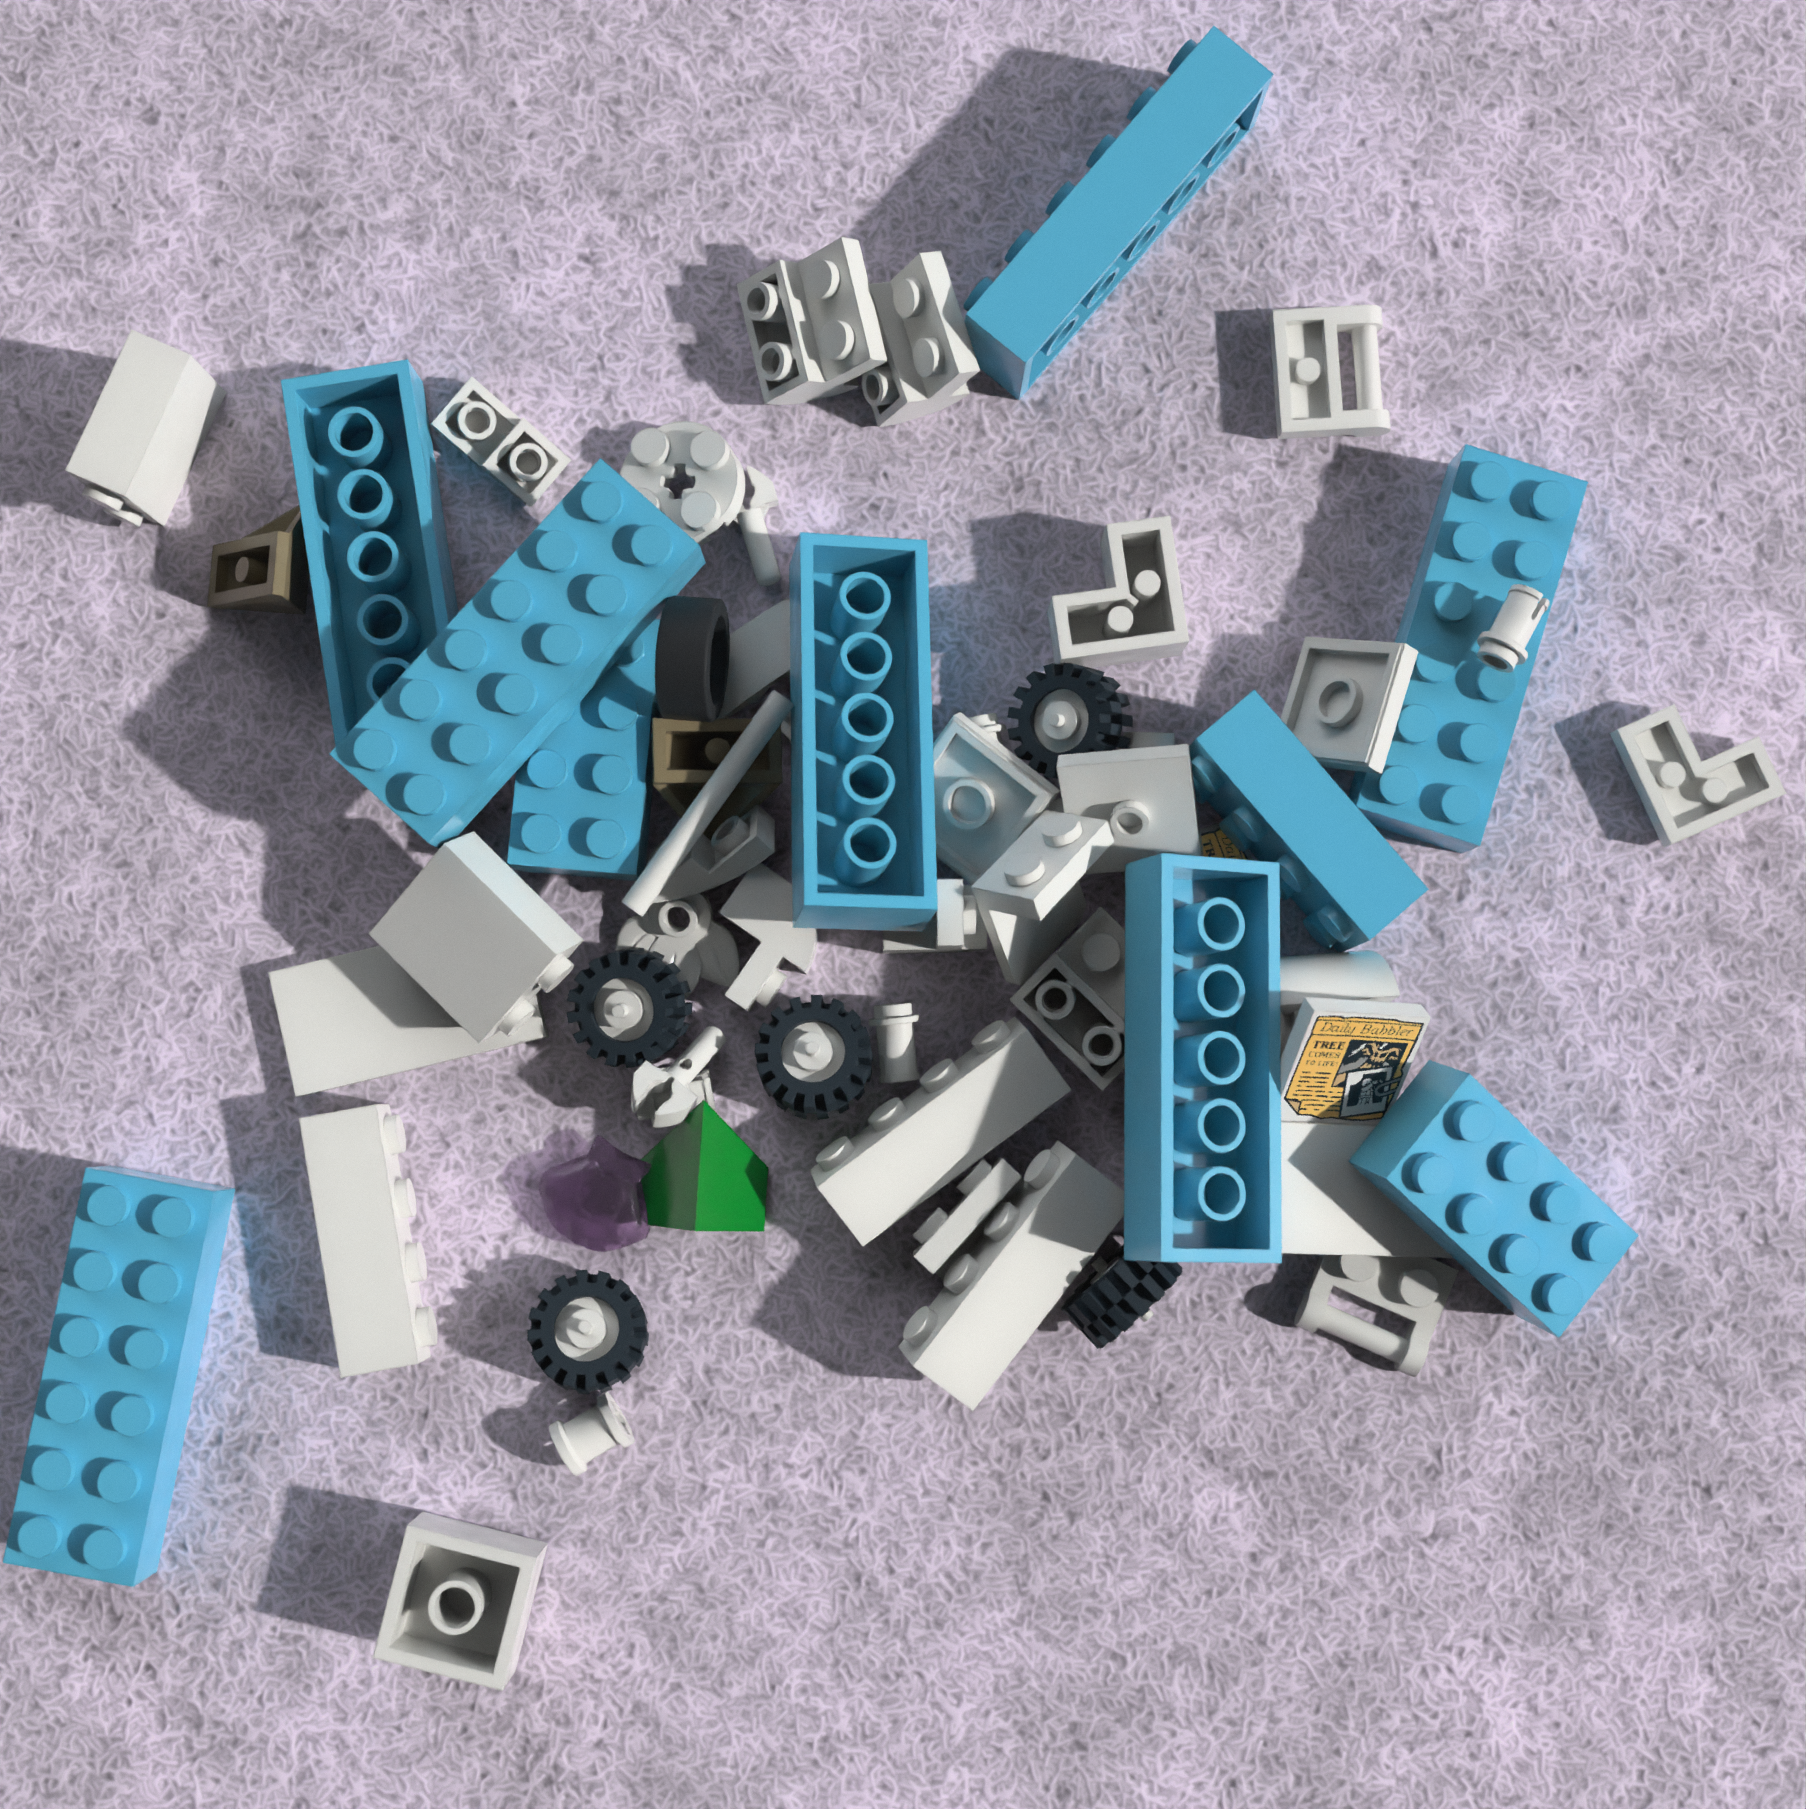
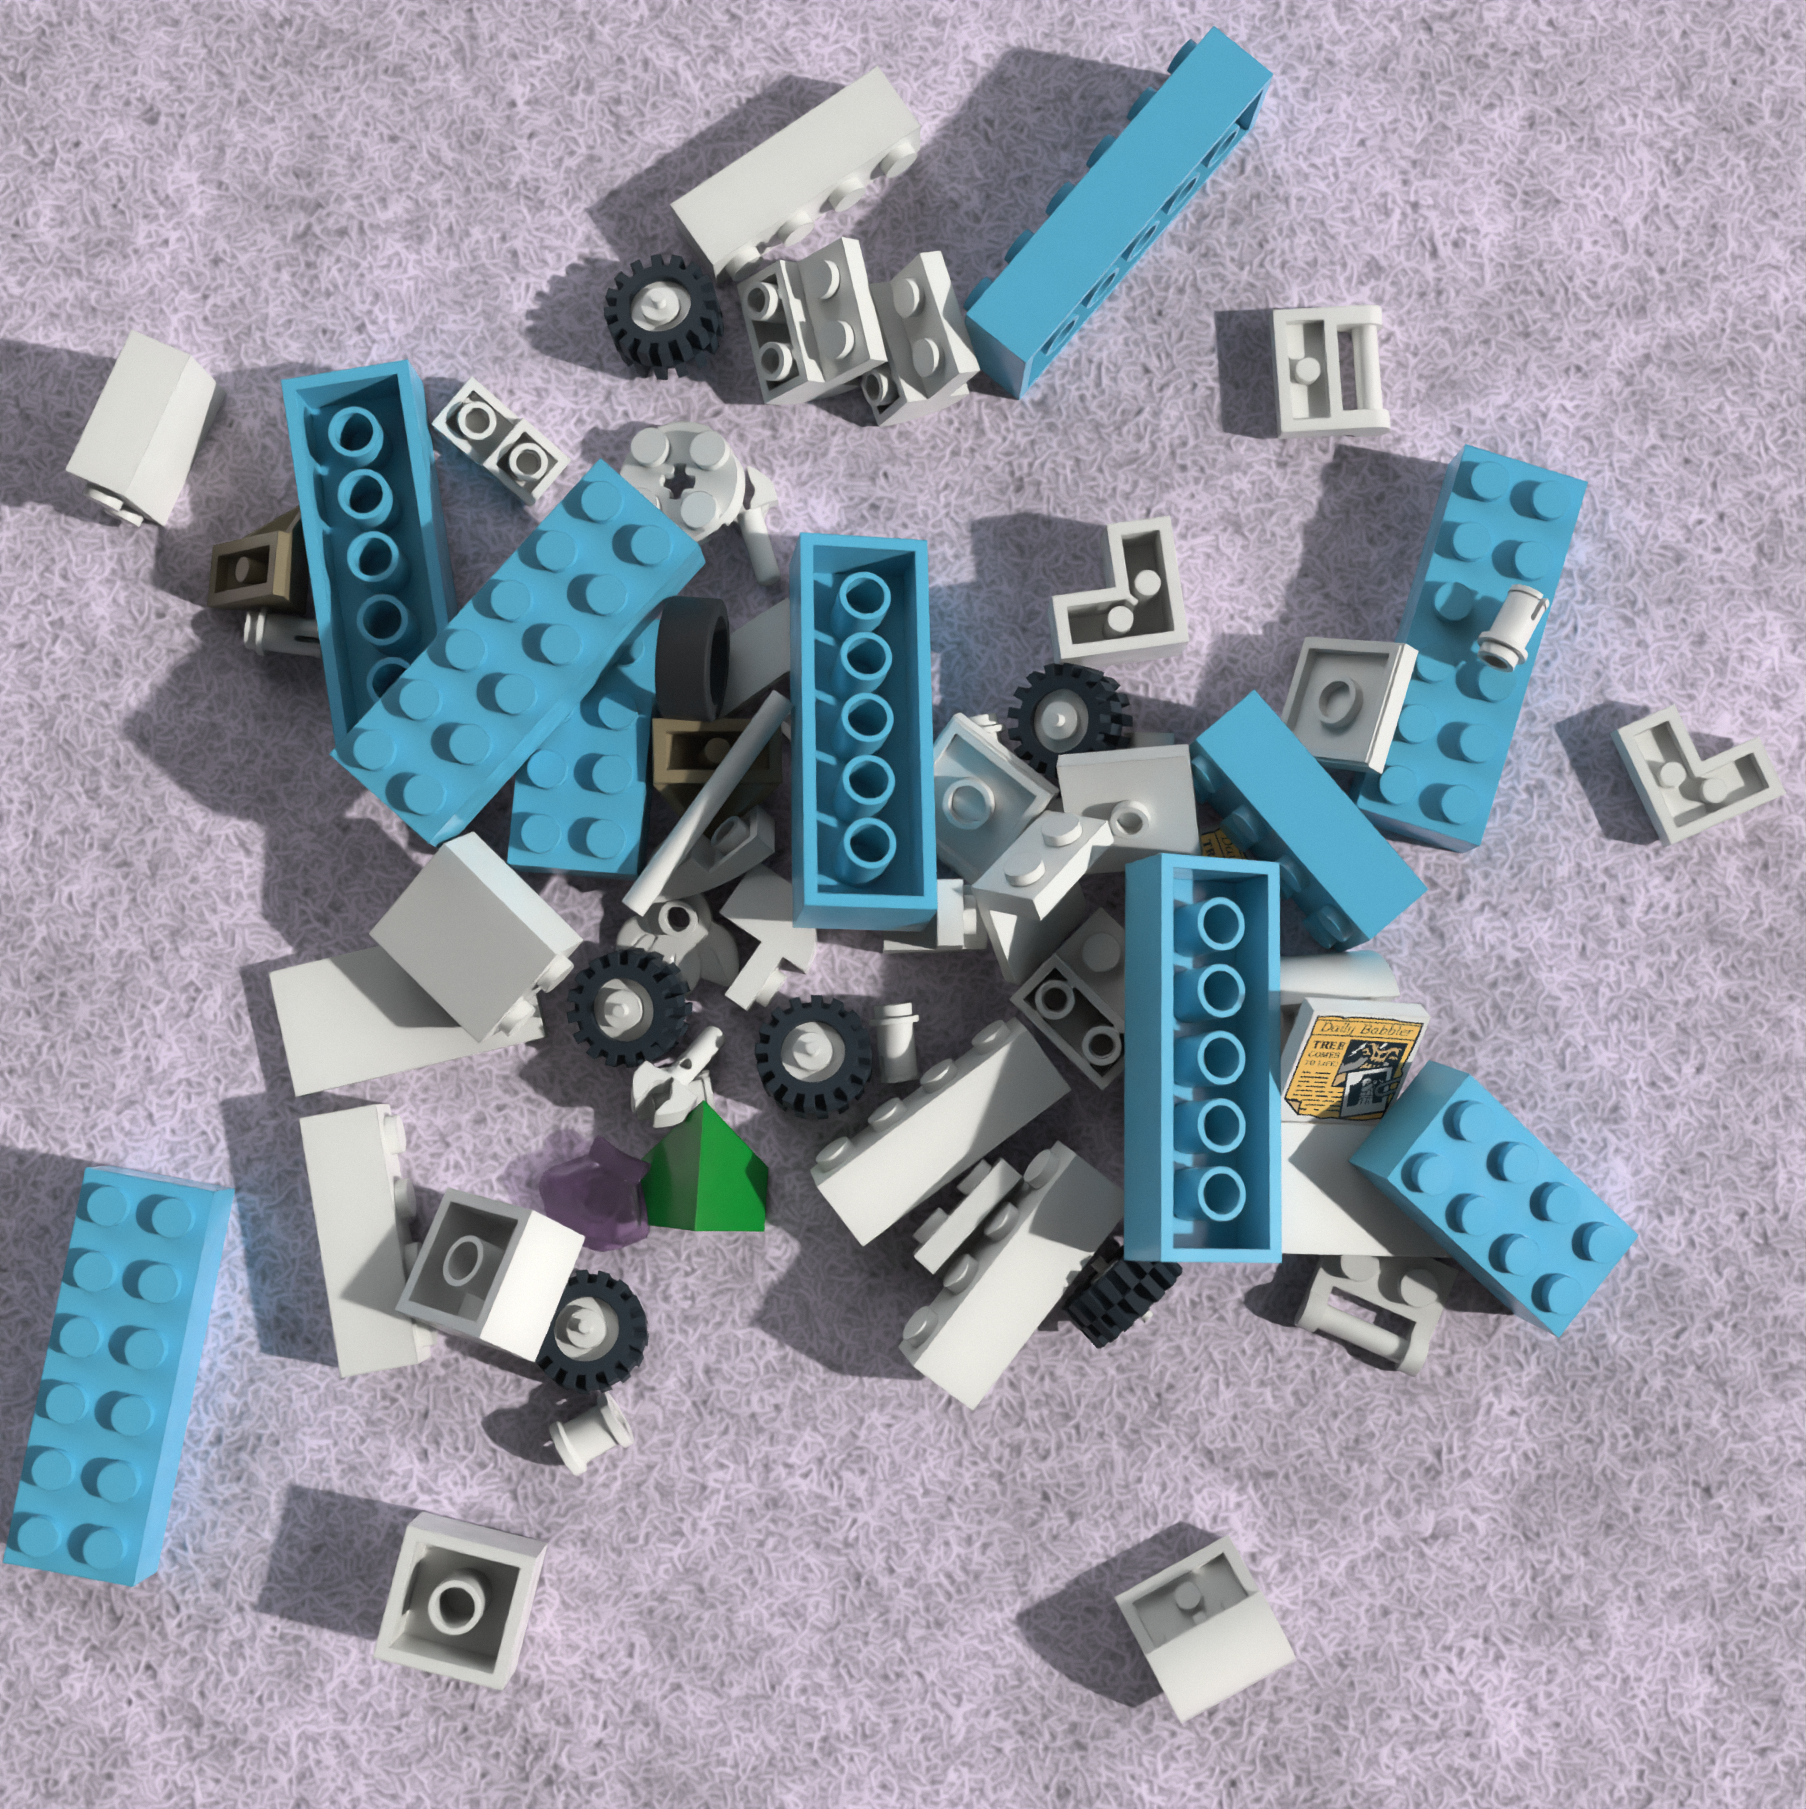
(281, 634): none -> white pin
(491, 1273): none -> white brick
(664, 316): none -> black wheel
(798, 177): none -> white brick
(1205, 1628): none -> white brick

